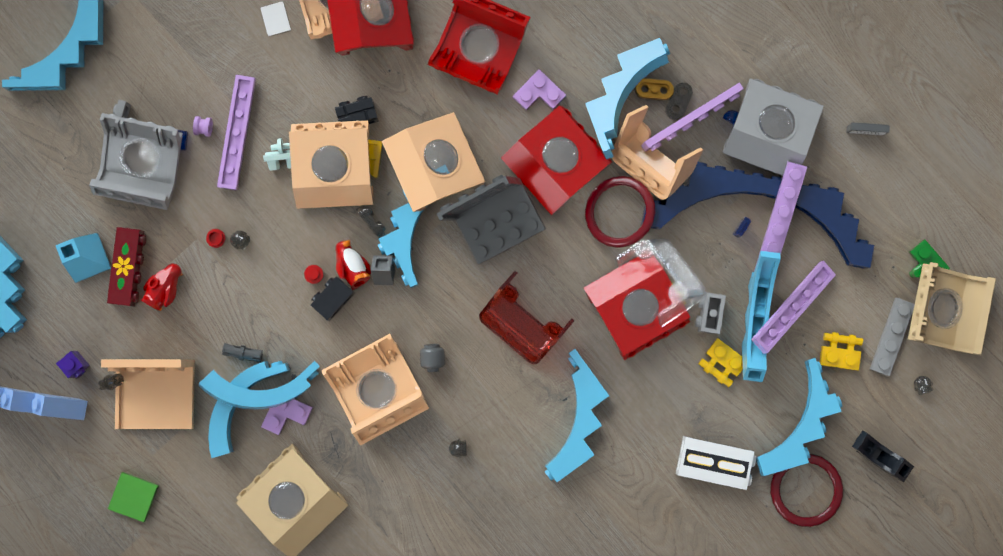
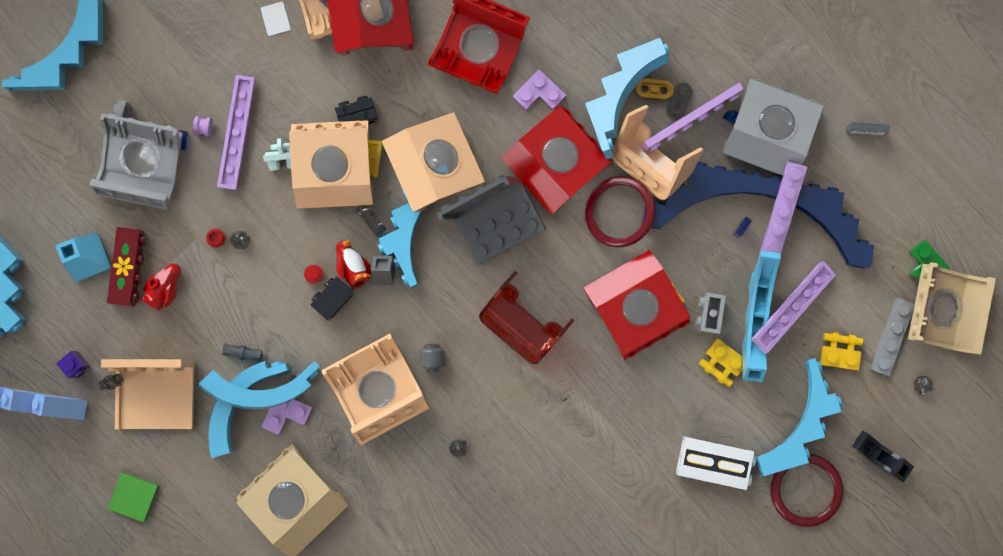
(588, 395): medium azure arch -> none
(688, 287): clear windscreen -> none

